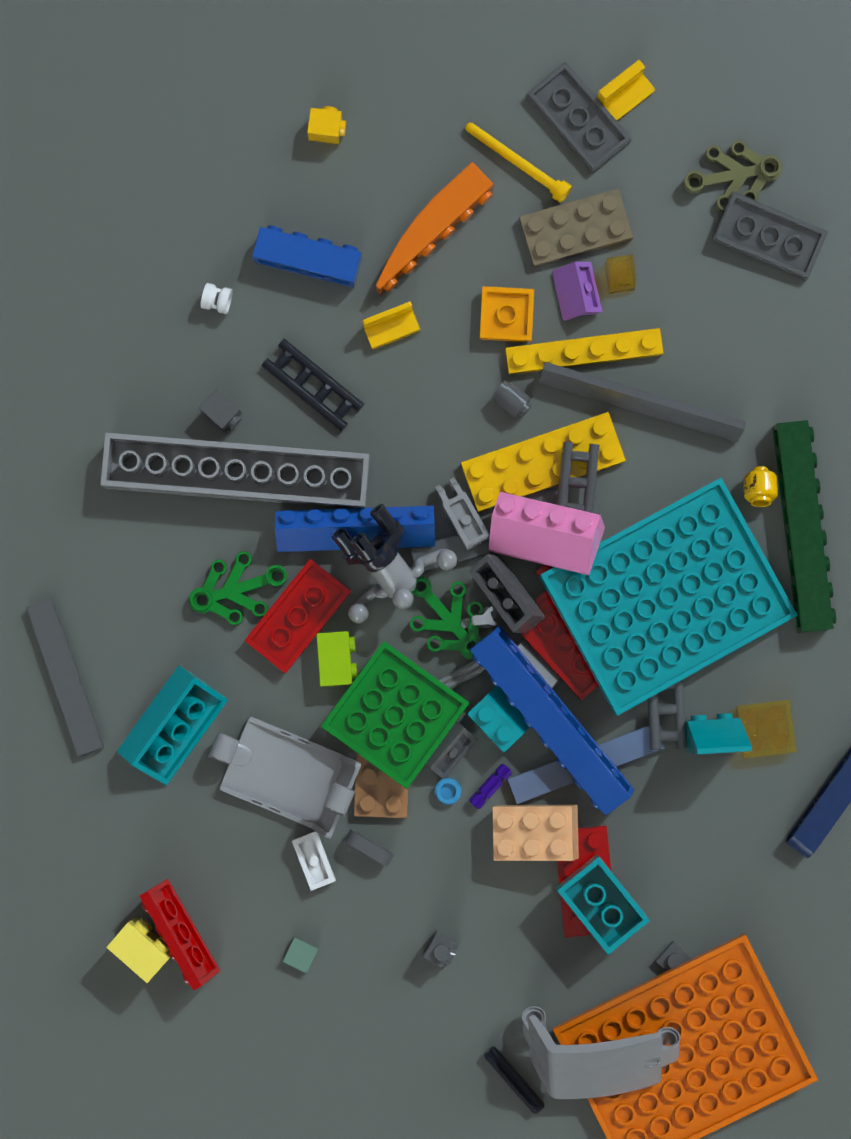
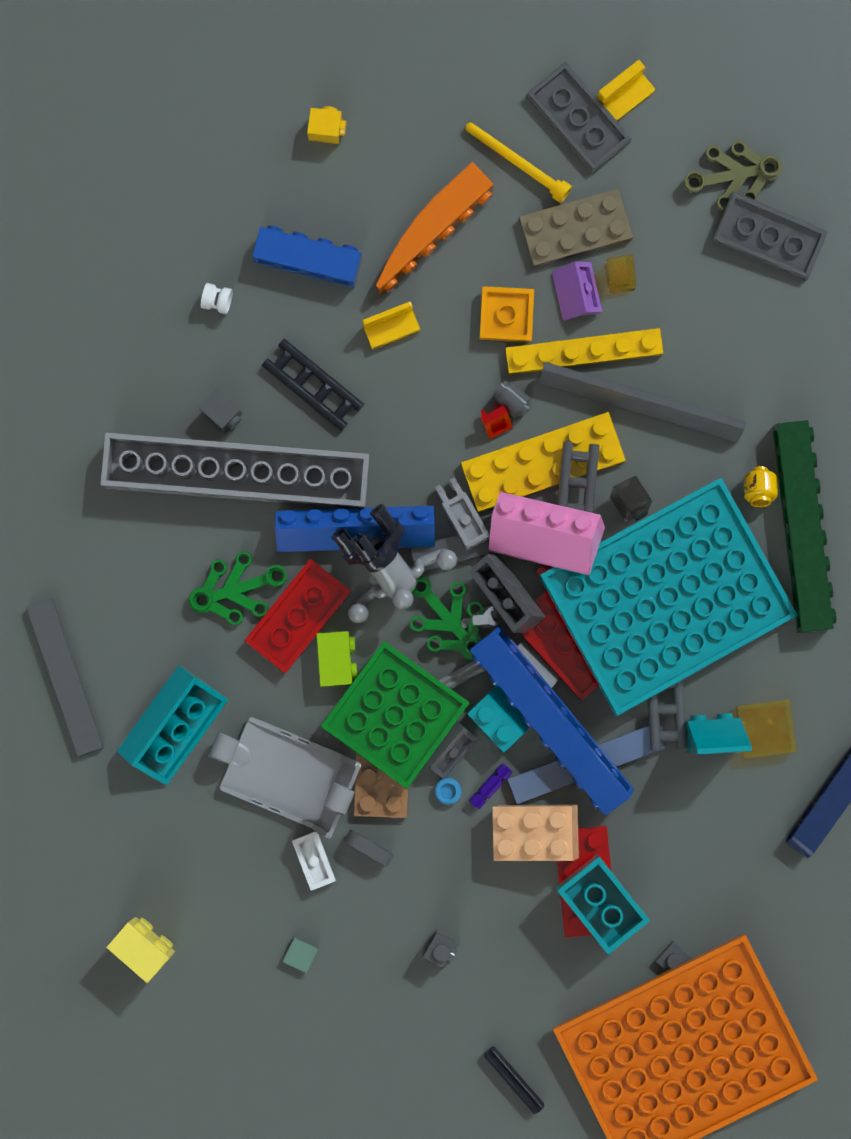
(180, 934): red plate -> none
(496, 421): none -> red tile
(597, 1067): light grey panel -> none
(631, 499): none -> clear smoke brick

